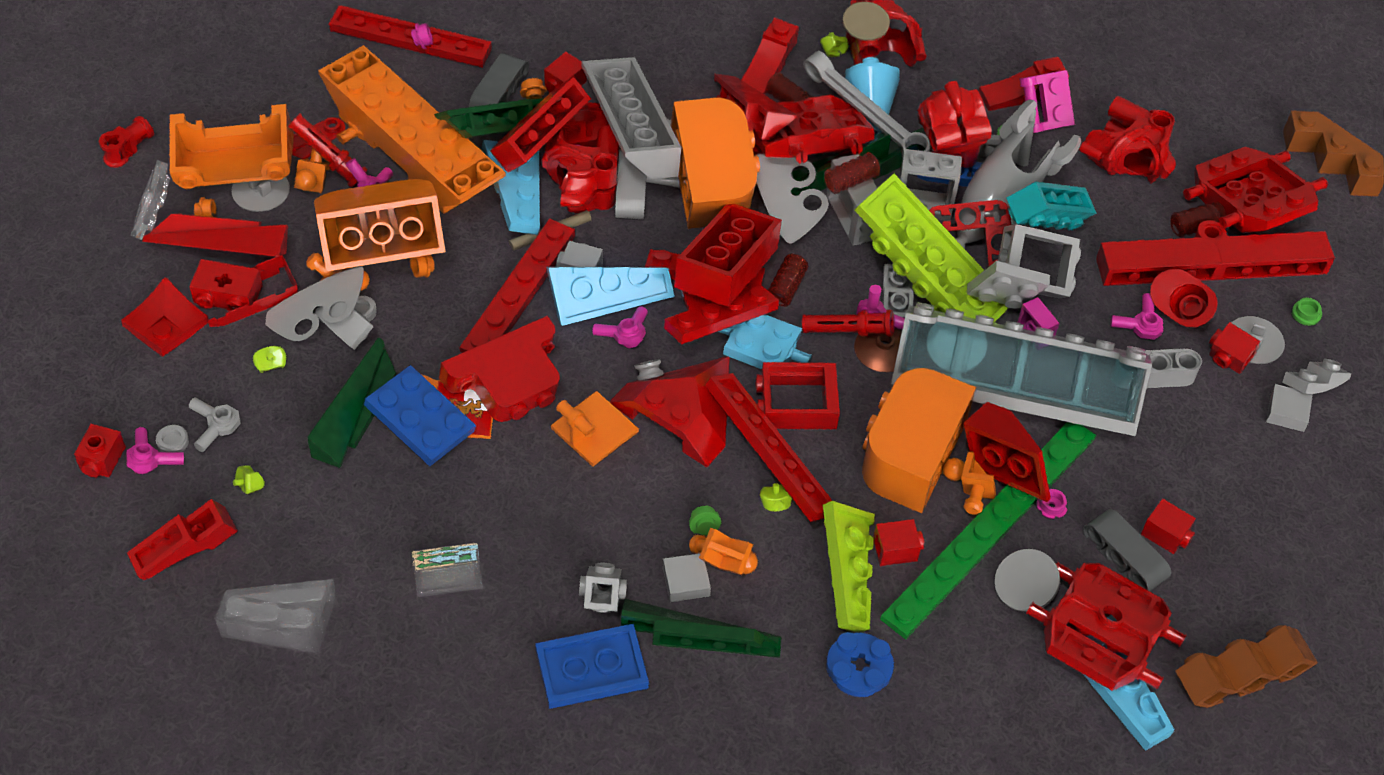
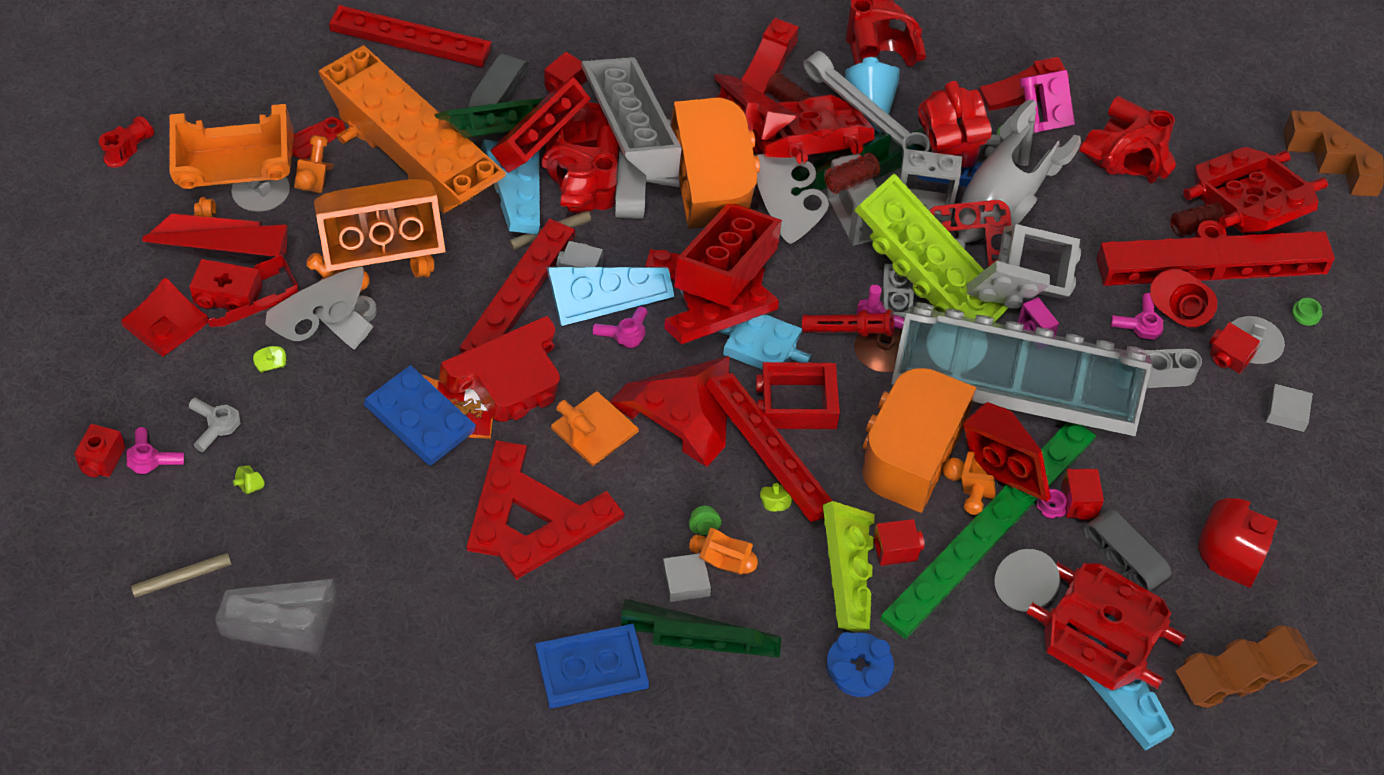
(151, 200): clear plate -> none
(172, 439): light grey tile -> none
(181, 575): none -> dark tan bar
(182, 538): red slope -> none
(322, 145): red pin -> none
(347, 416): dark green wedge -> none
(363, 179): dark pink piece -> none
(422, 35): dark pink plate -> none
(447, 570): clear panel -> none
(532, 88): orange plate -> none
(567, 521): none -> red plate
(599, 598): light grey brick -> none
(649, 369): light grey bush -> none
(788, 278): clear red piece -> none
(834, 43): lime piece -> none
(866, 21): dark tan piece -> none
(1051, 206): teal brick -> none
(1082, 493): none -> red brick
(1169, 527): red brick -> none
(1236, 540): none -> red brick
(1317, 377): light grey slope -> none

